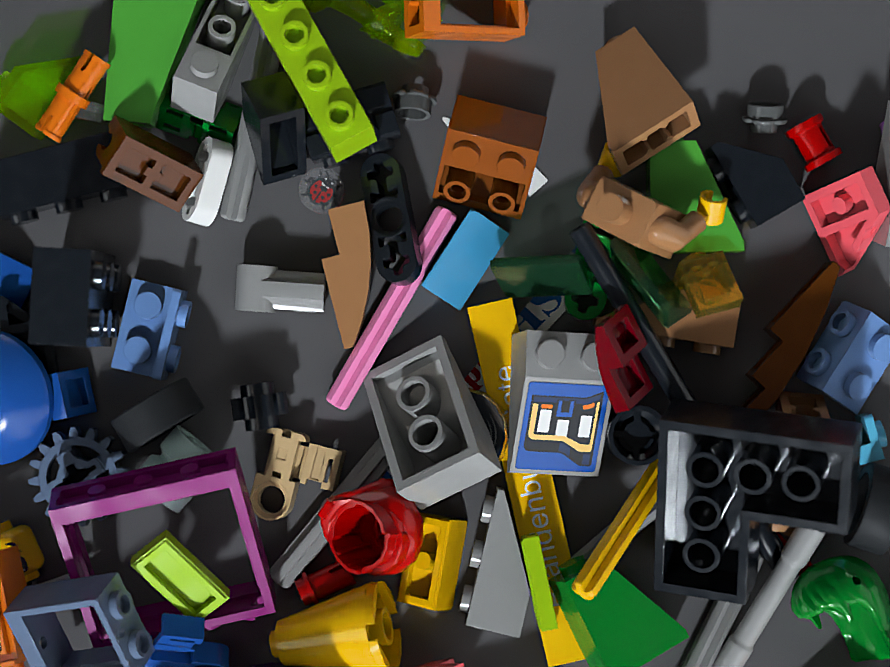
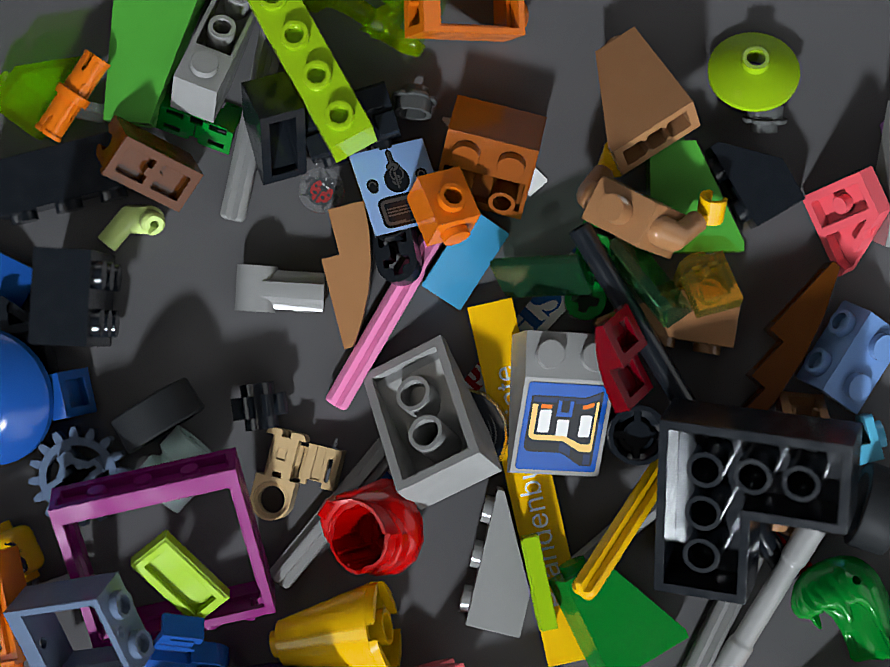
(132, 220): none -> yellowish green arm
(151, 329): medium blue bracket -> none
(214, 161): white beam -> none
(323, 582): red pin -> none
(386, 181): none -> light blue sticker
(434, 575): yellow slope -> none
(443, 207): none -> orange brick
(748, 85): none -> lime dish
(813, 142): red bush -> none

